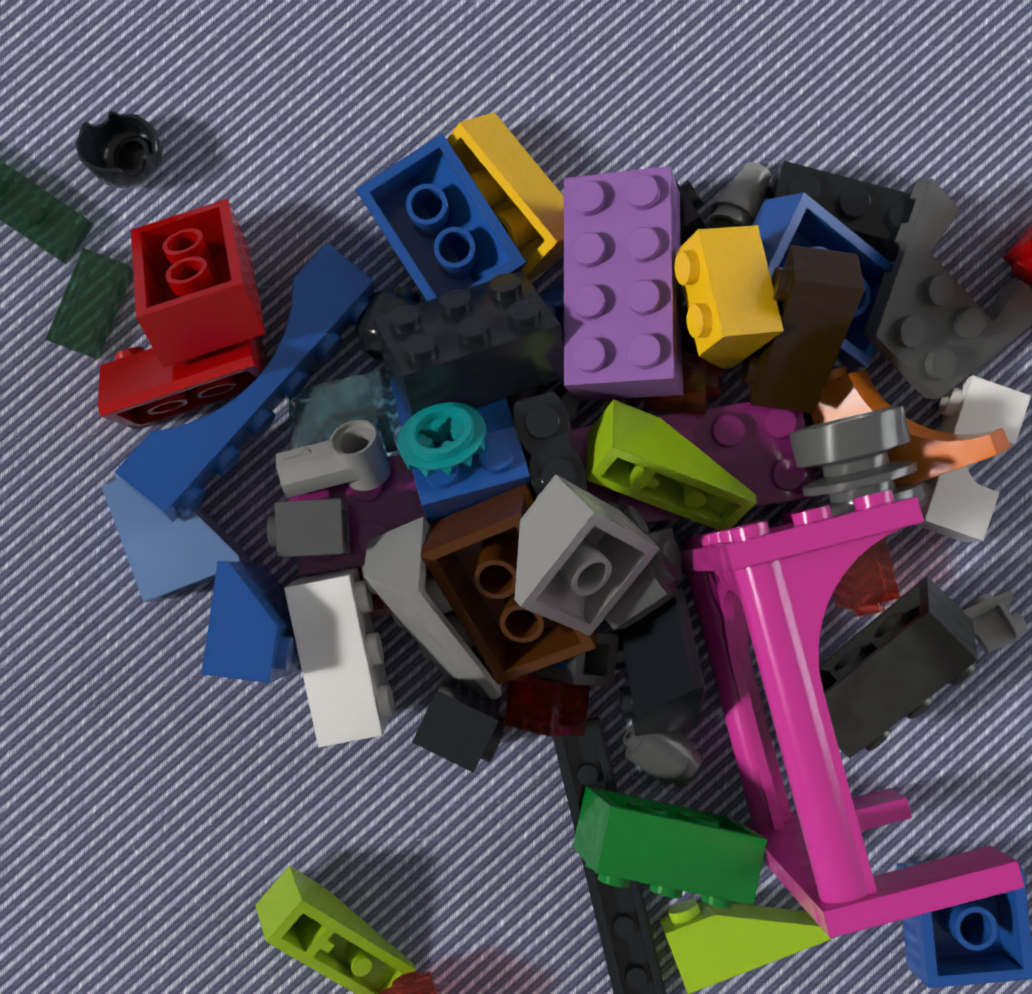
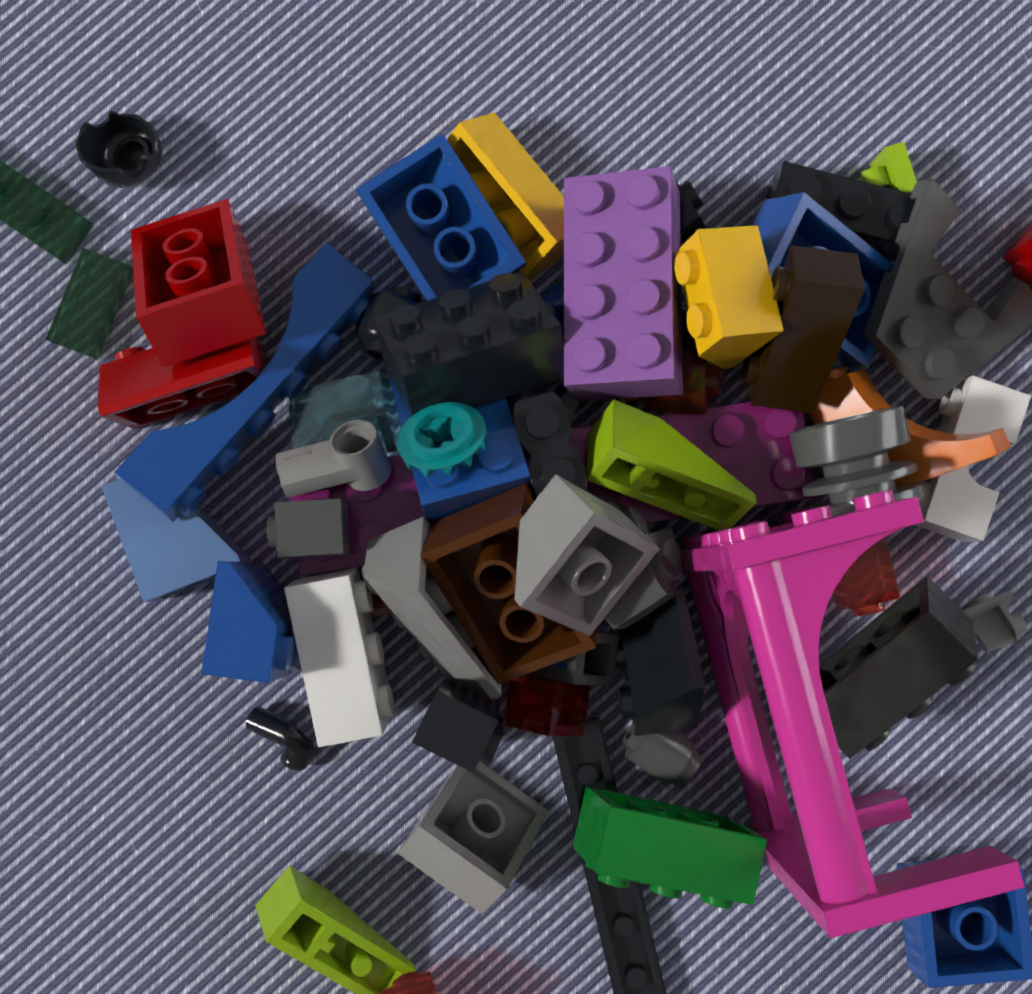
(283, 733): none -> black arm
(474, 835): none -> light grey slope
(723, 943): lime slope -> none
(741, 198): light grey cone -> none
(891, 169): none -> lime tile

